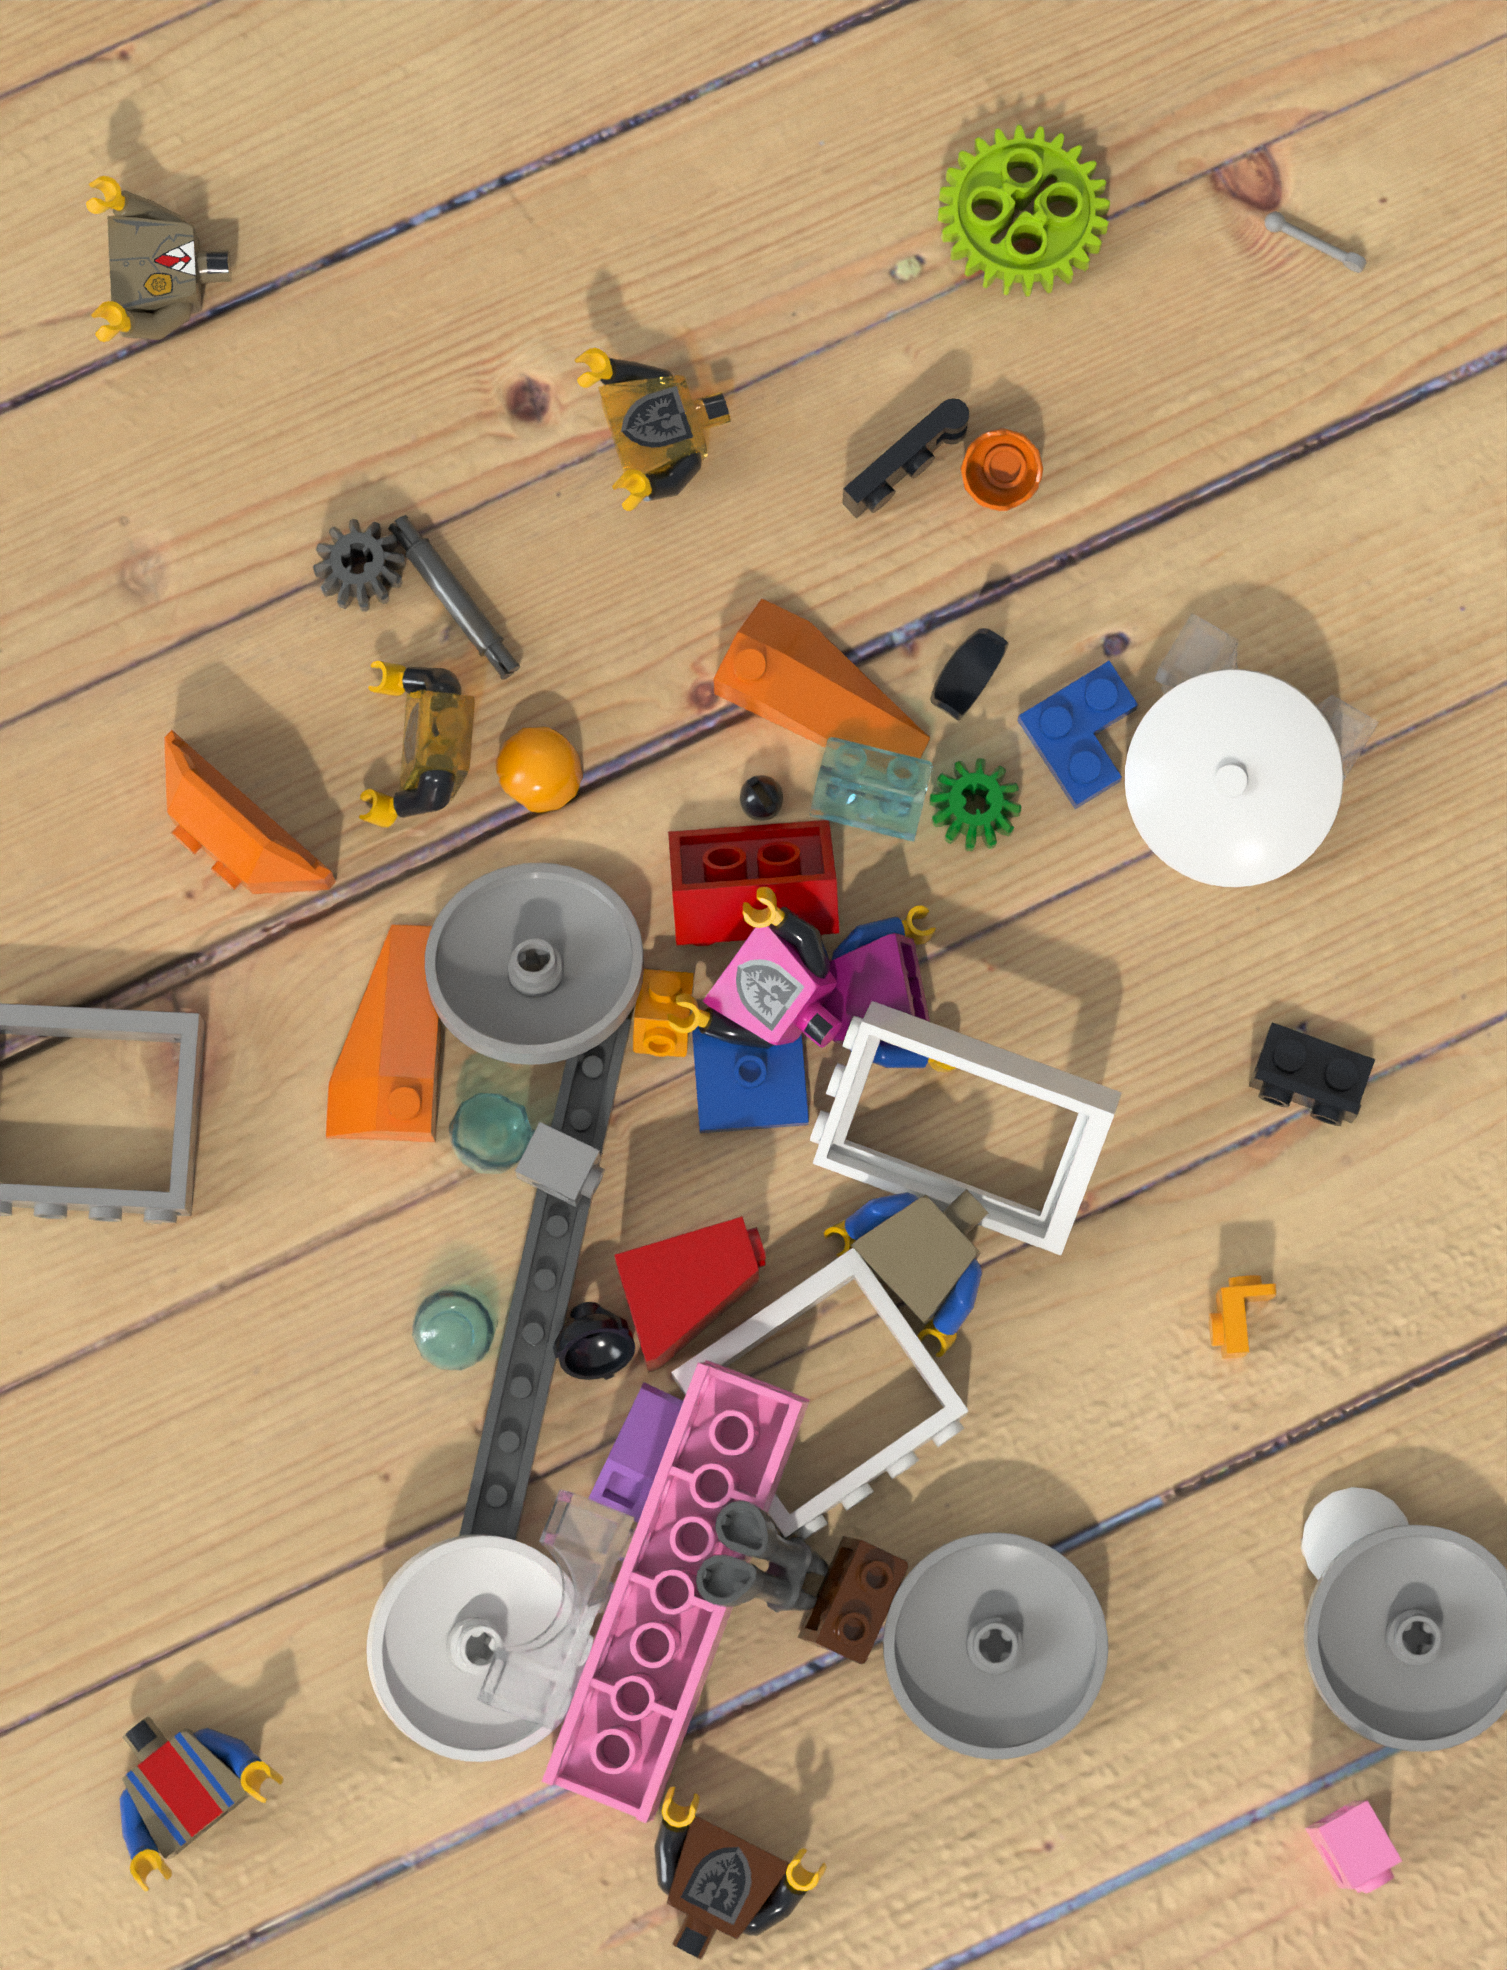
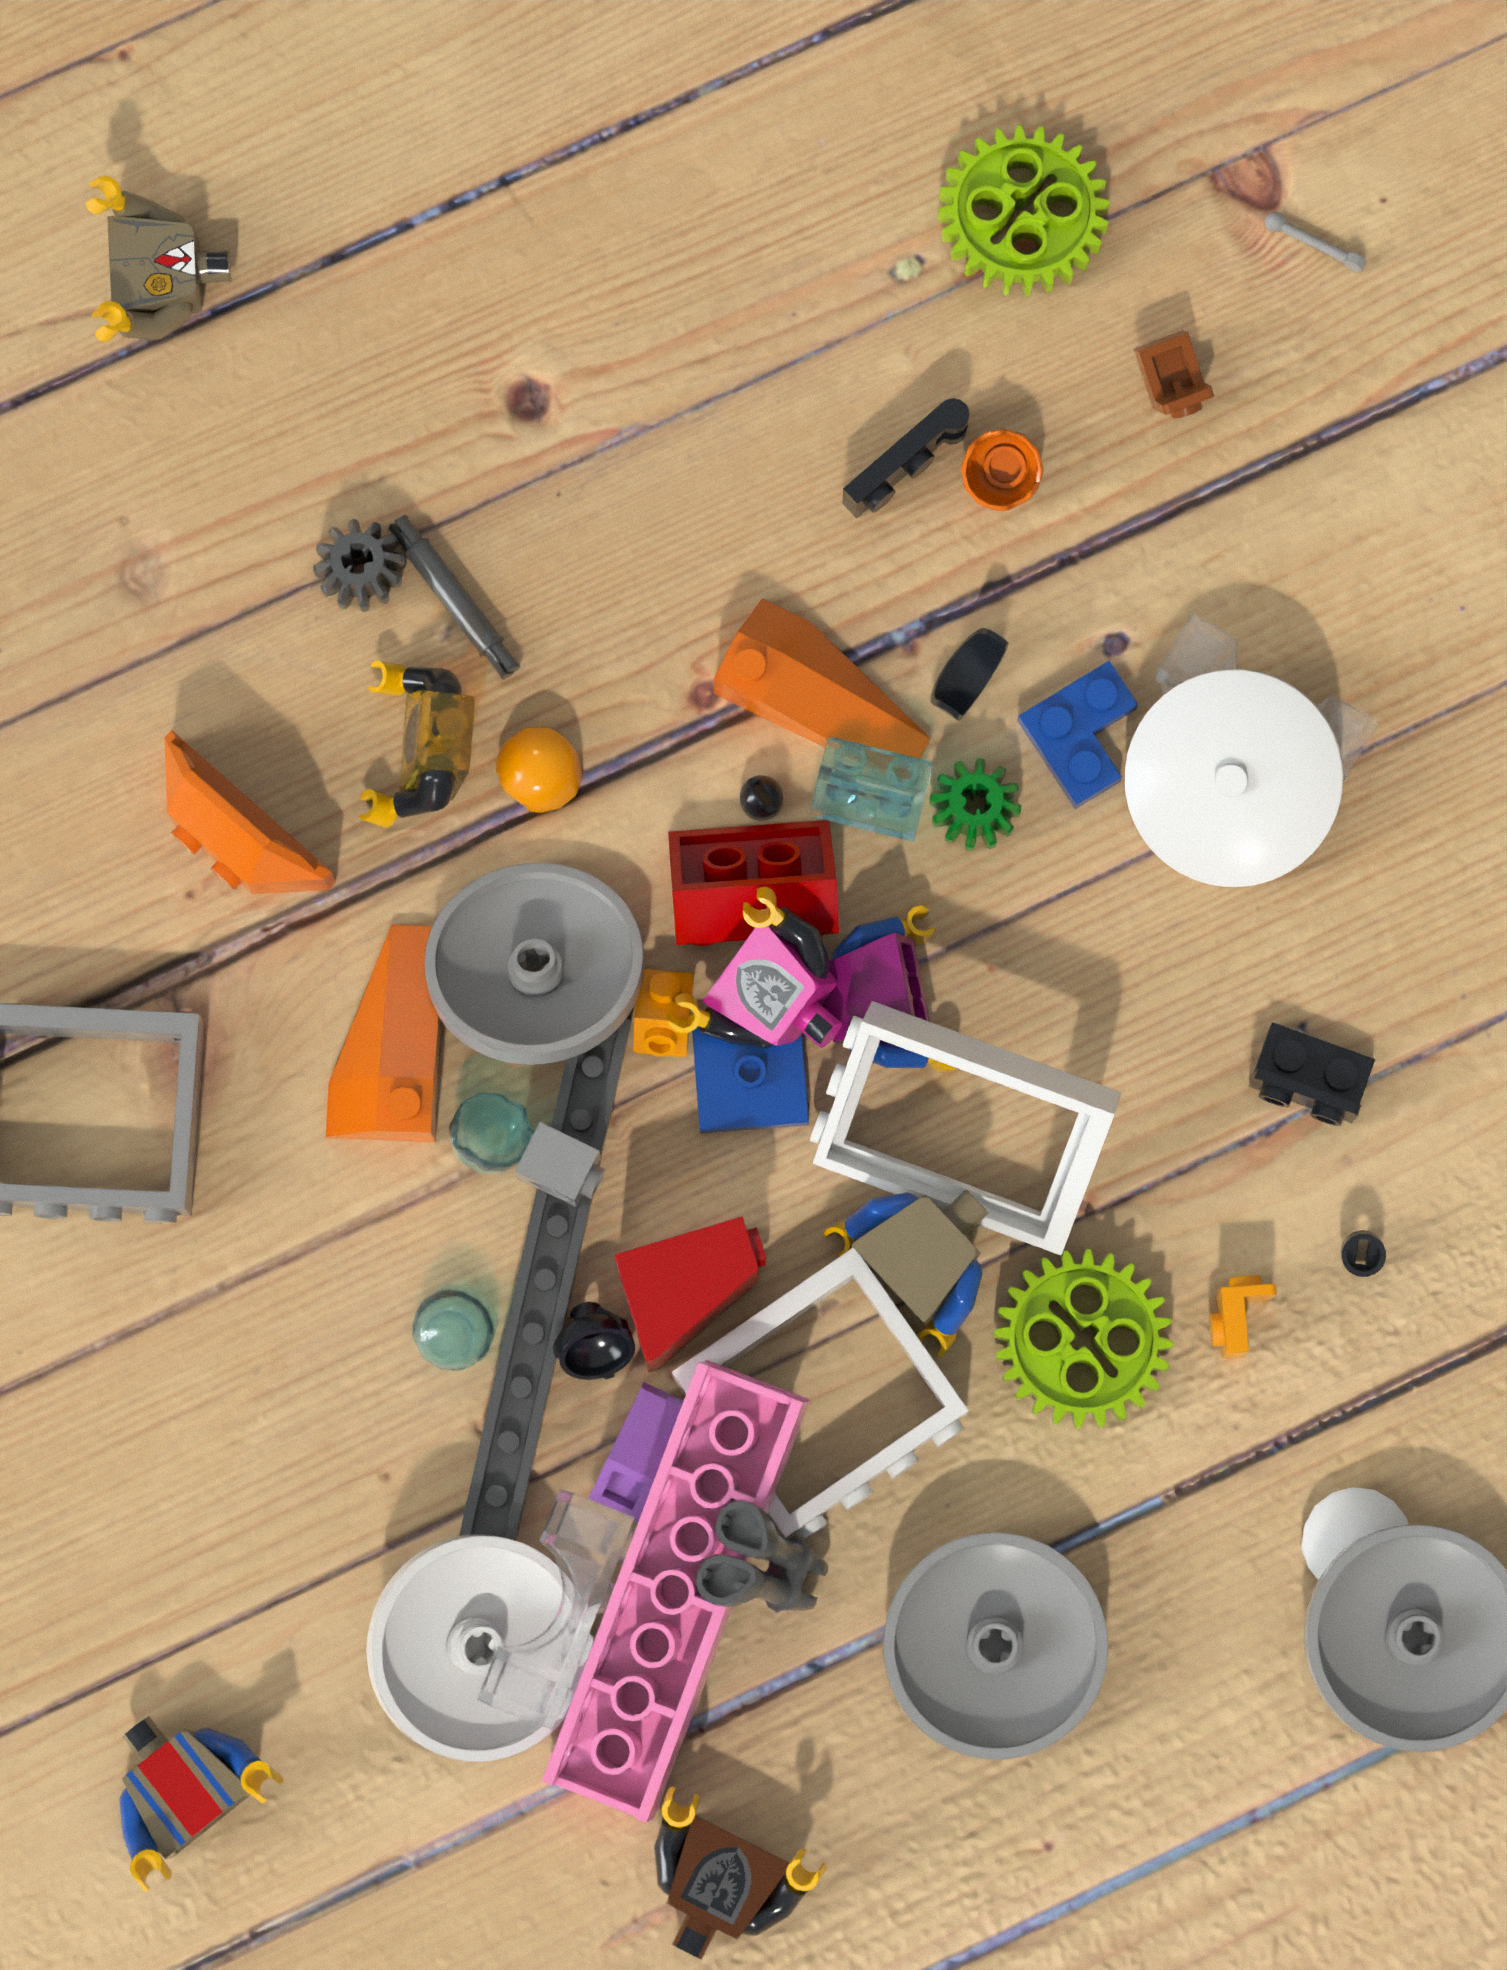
(652, 424): torso -> none
(854, 1599): reddish brown bracket -> none
(1120, 1307): none -> lime gear
(1173, 375): none -> dark orange bracket
(1355, 1847): bright pink brick -> none
(1374, 1258): none -> black hinge

